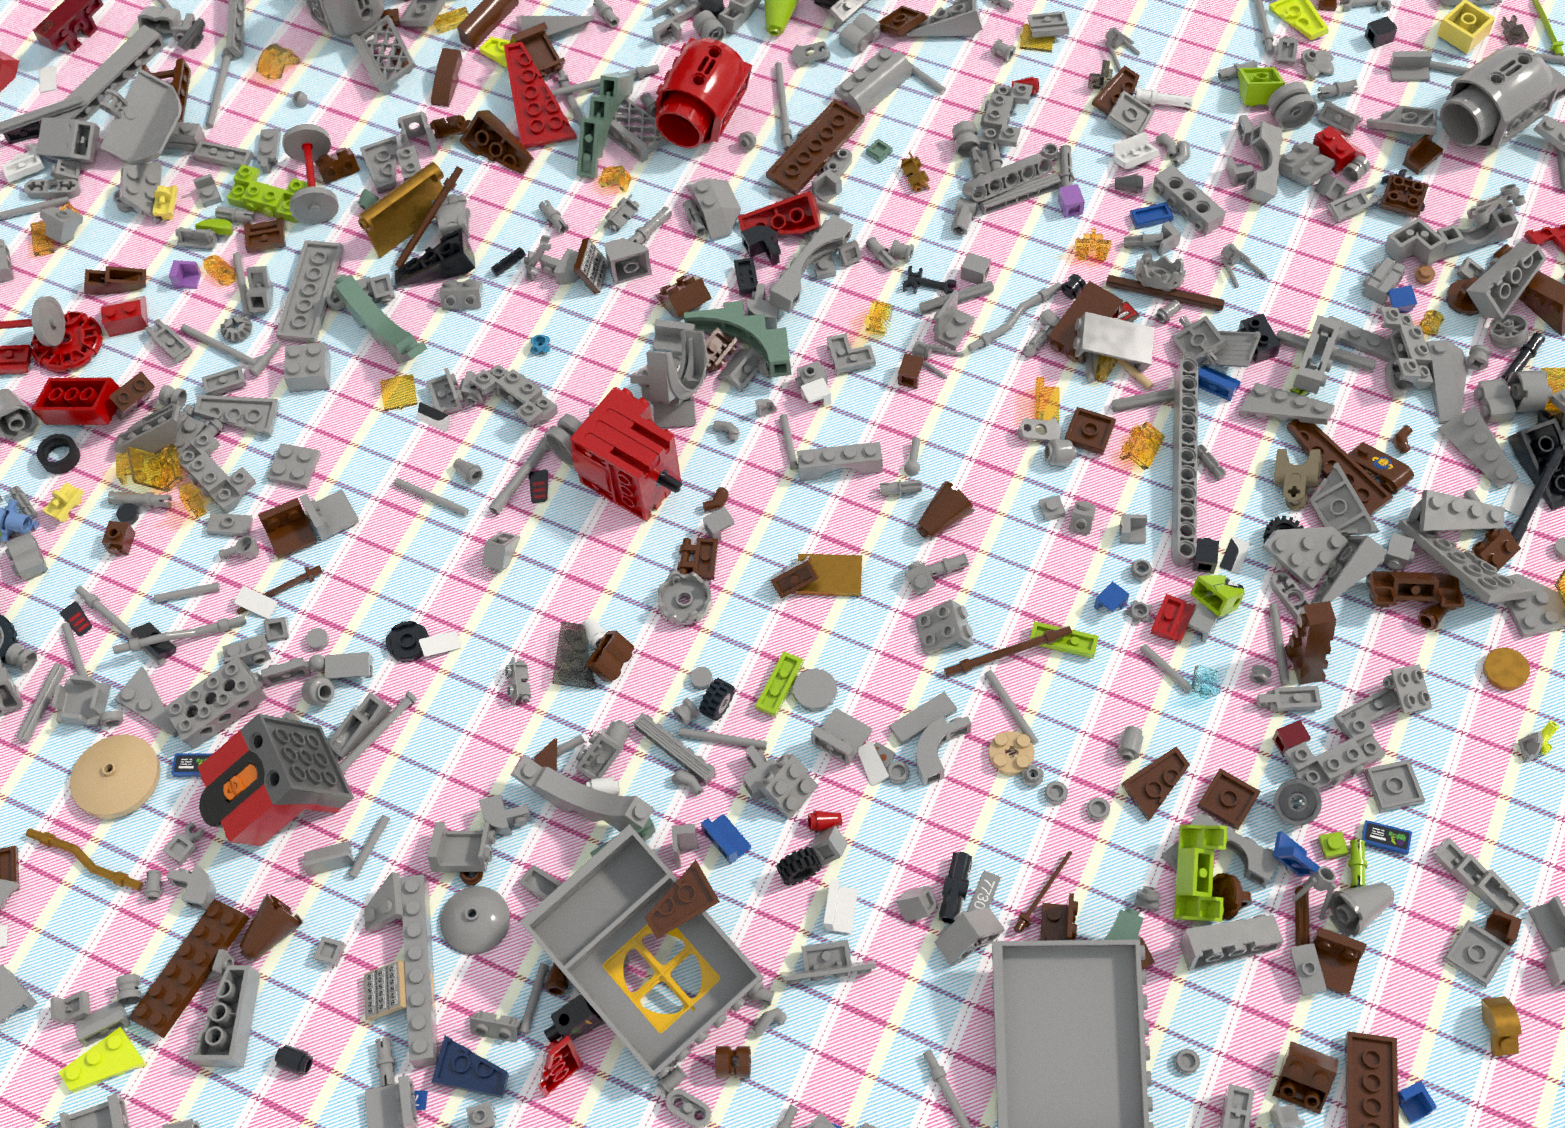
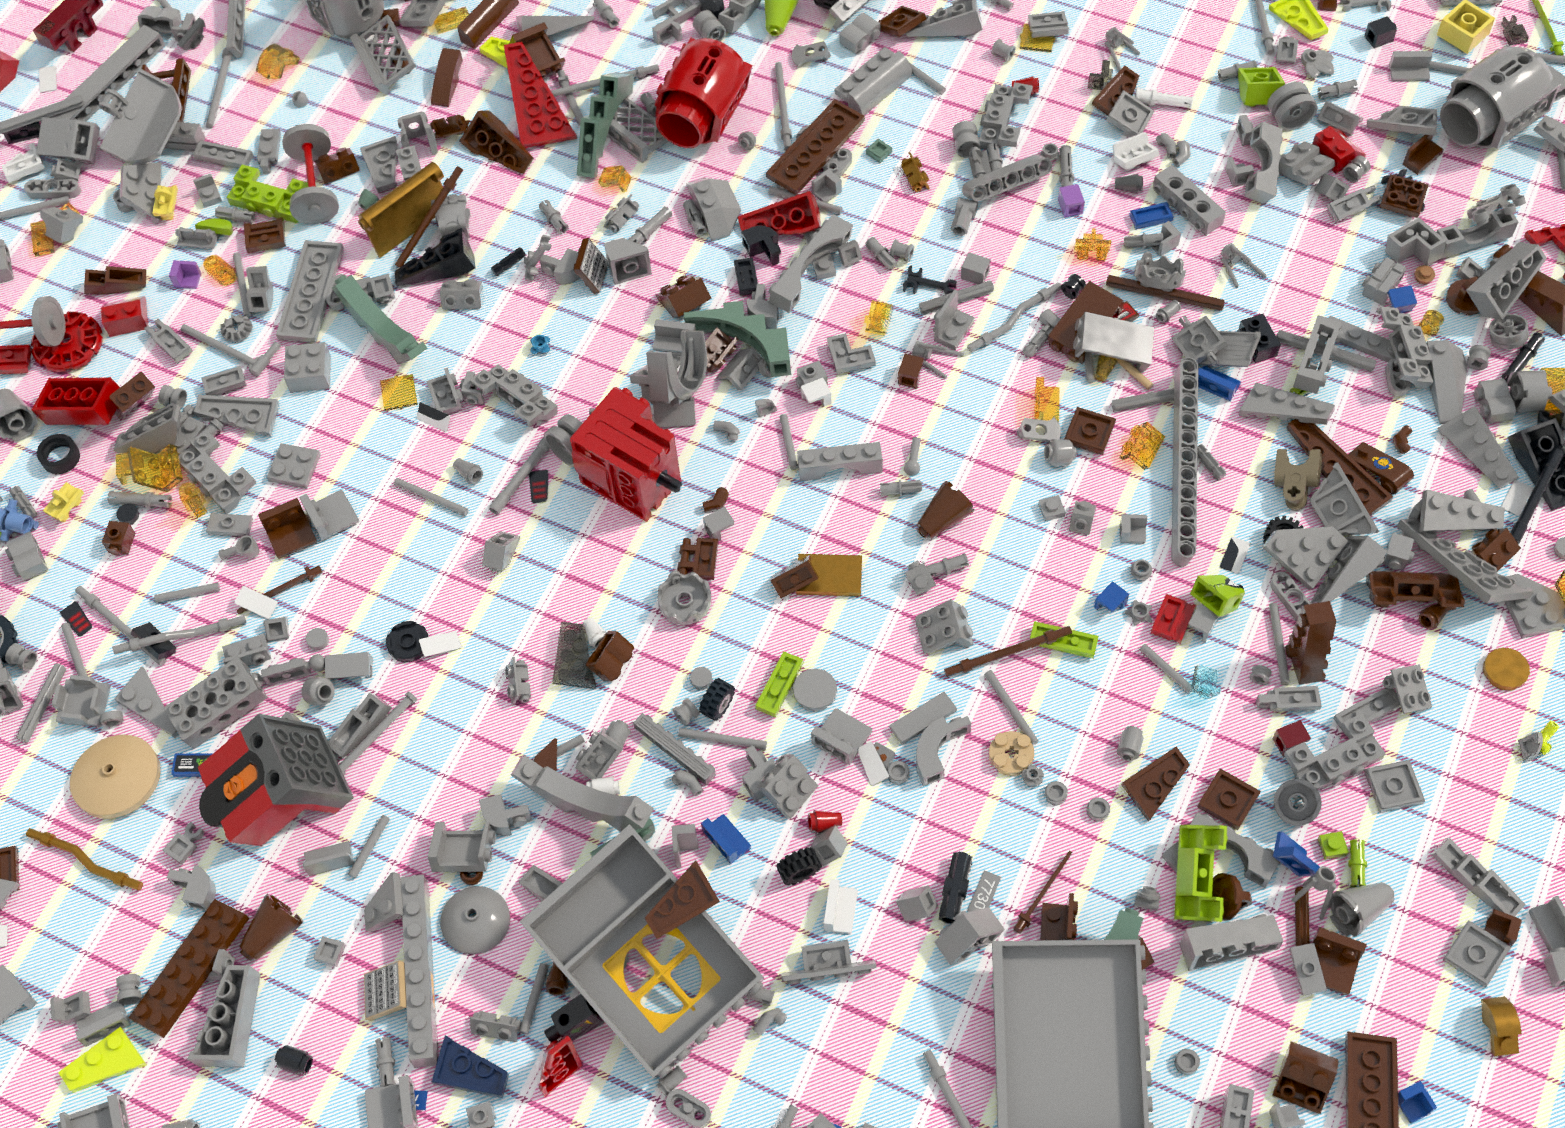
(153, 885): light grey pin -> none
(724, 1062): reddish brown wheel -> none
(1021, 193): light grey piece -> none
(1206, 555): black brick -> none
(1386, 837): tile -> none

